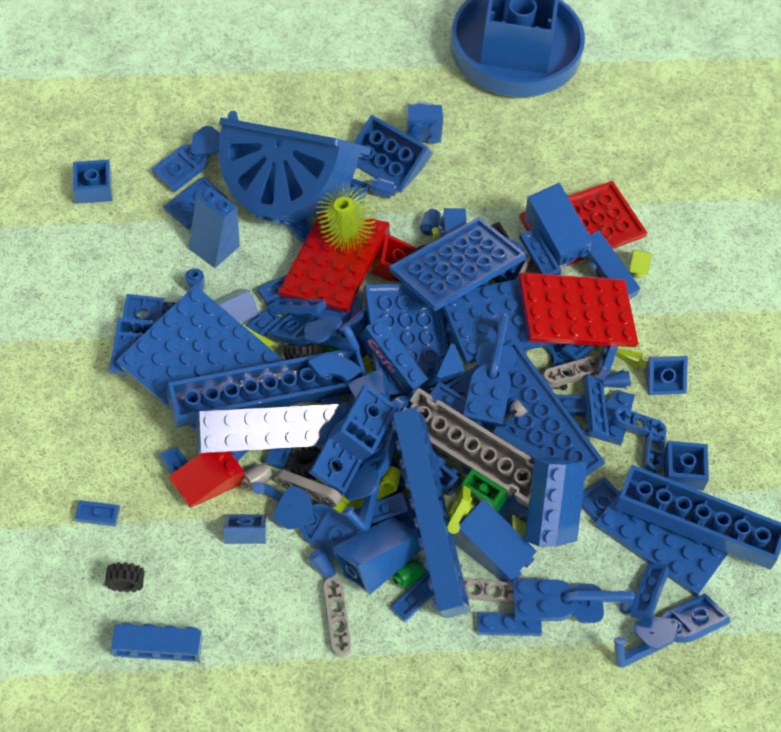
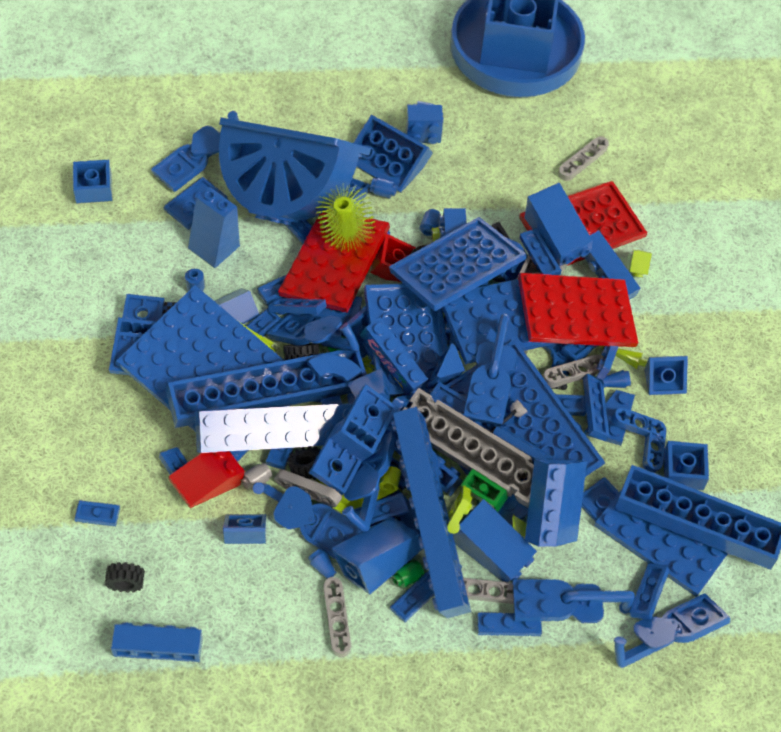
(583, 158): none -> light grey beam

